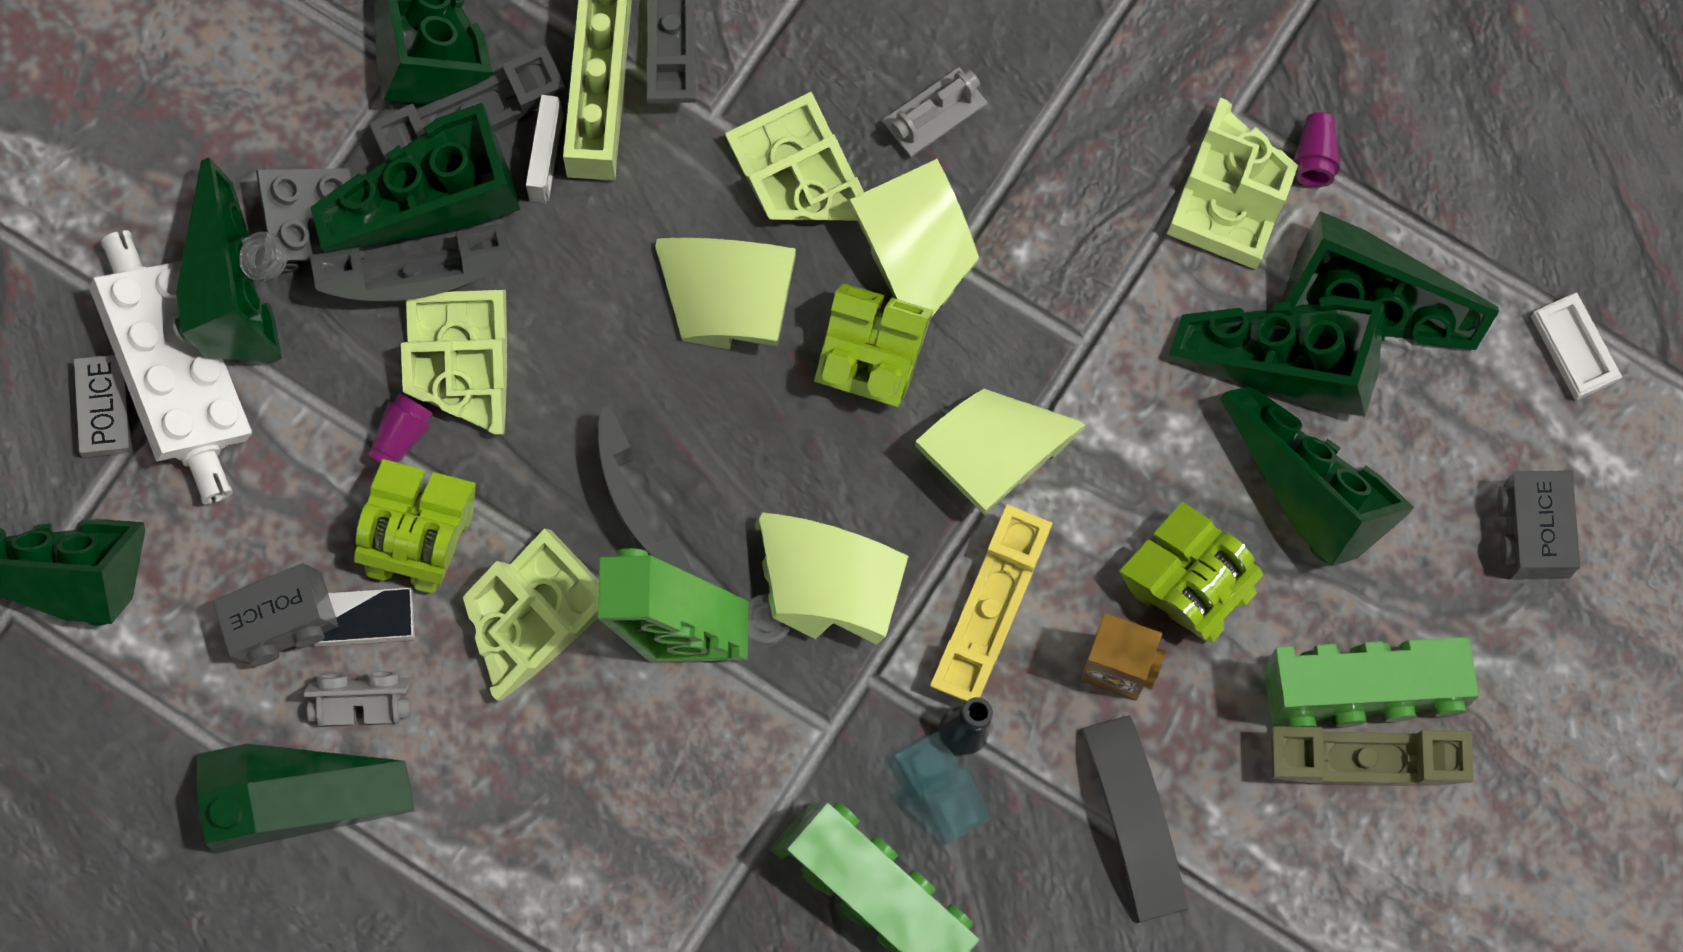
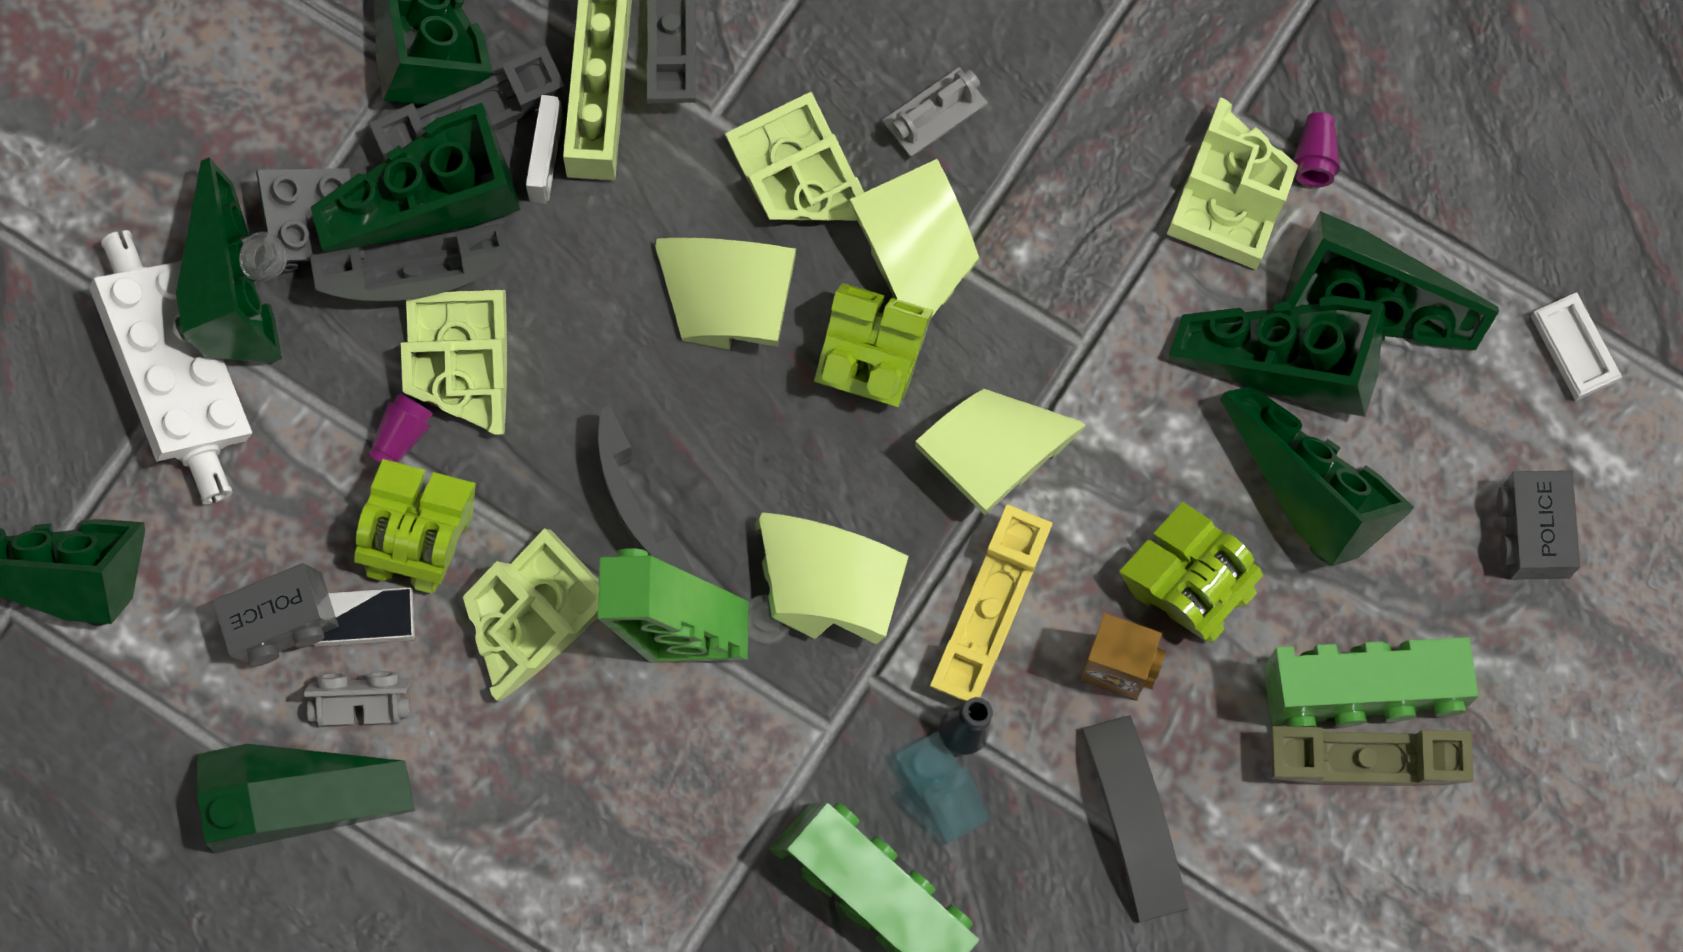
(102, 407): light grey tile -> none

